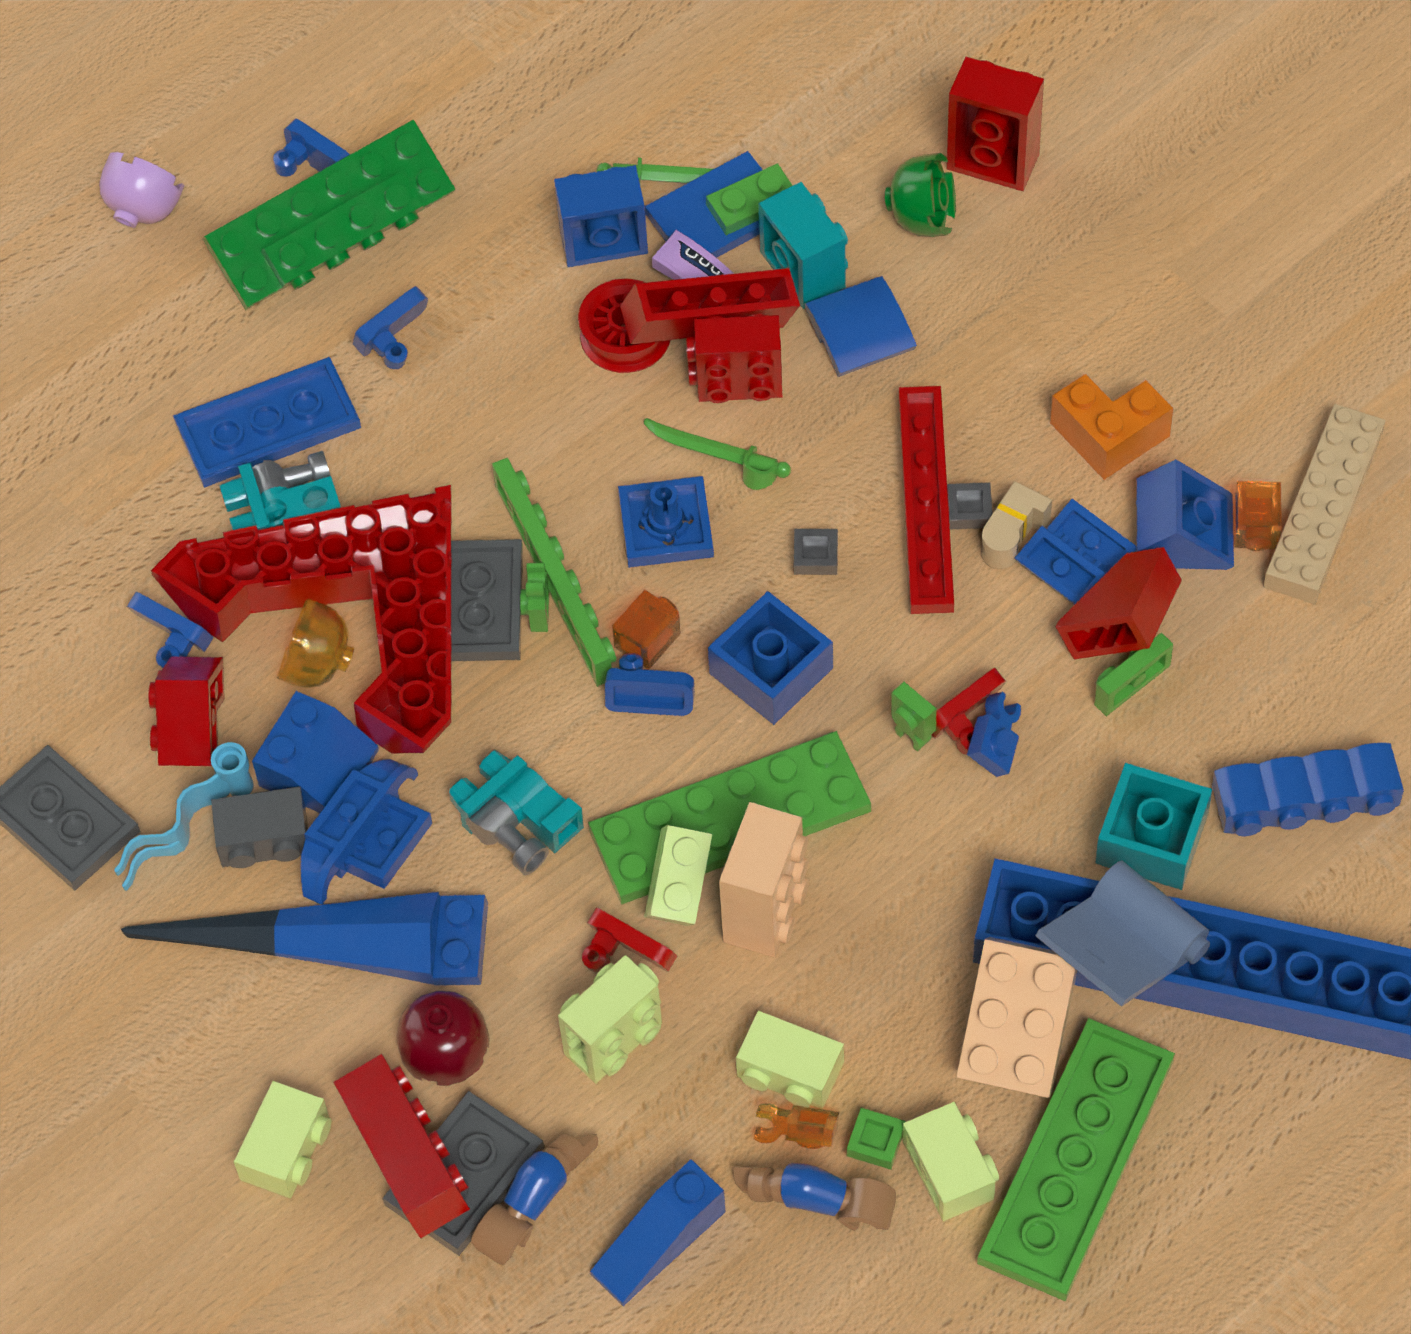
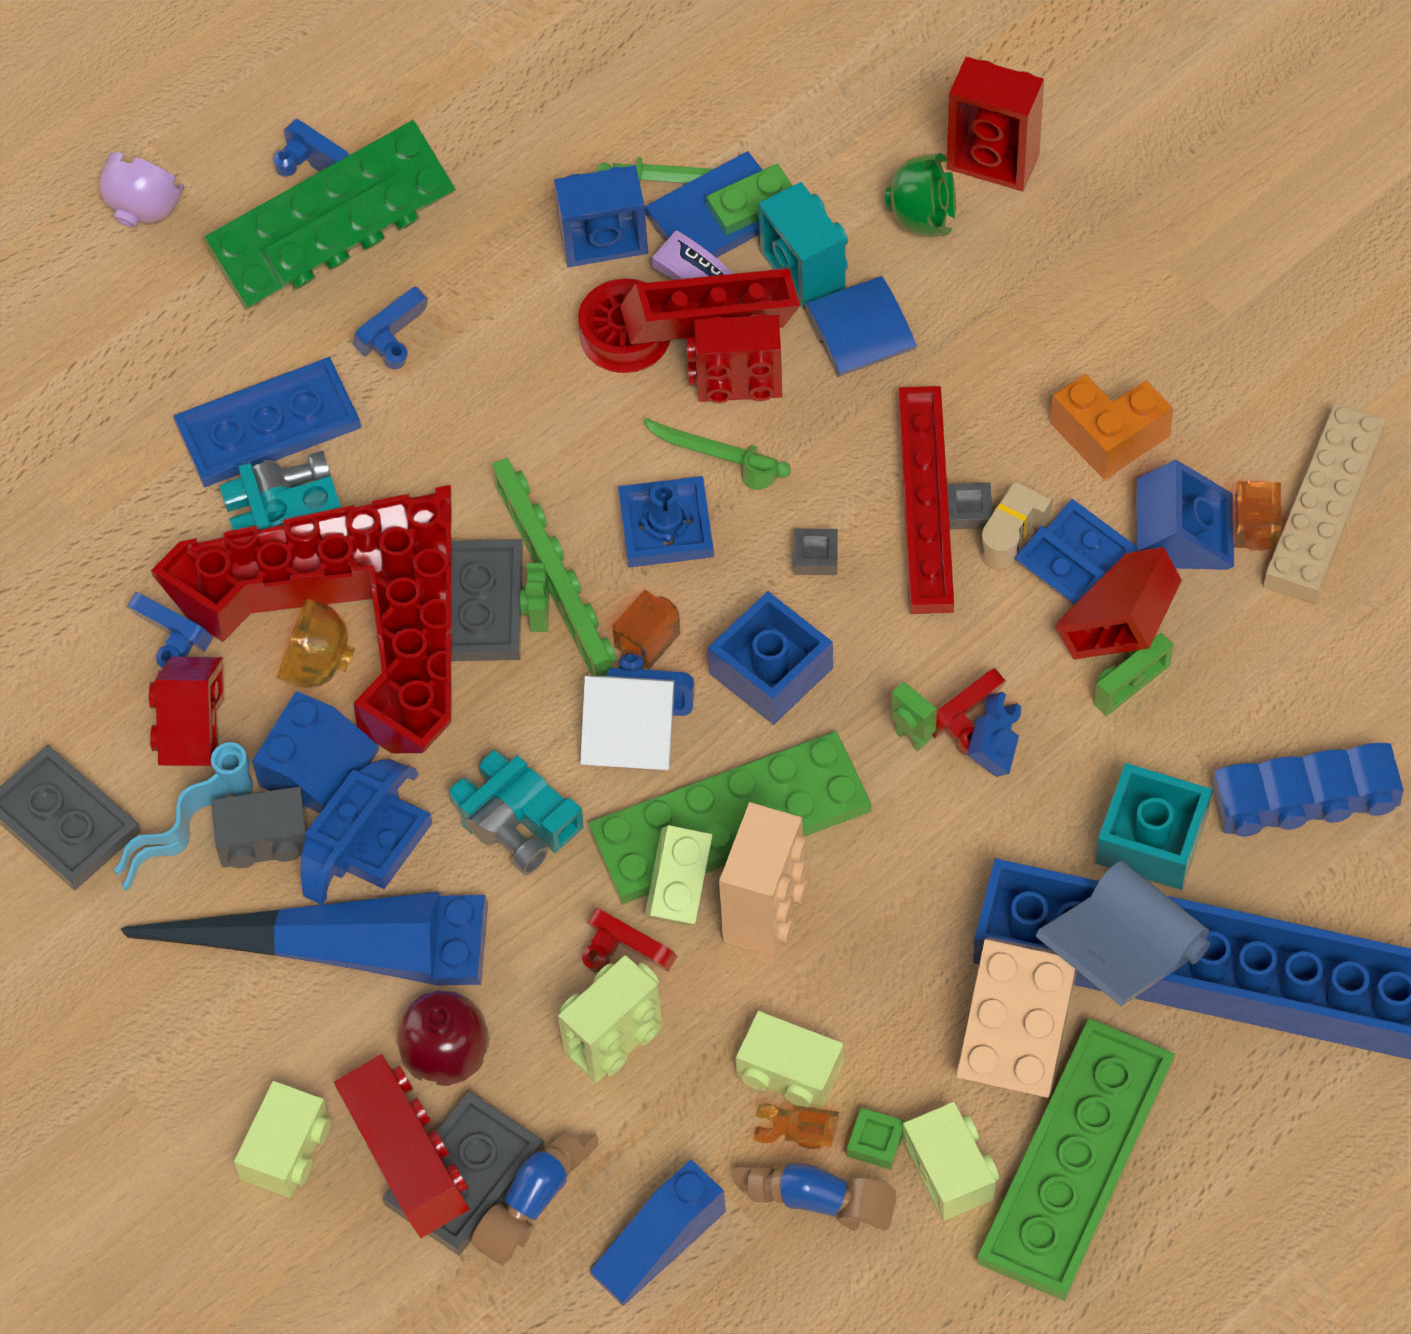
(627, 722): none -> white tile

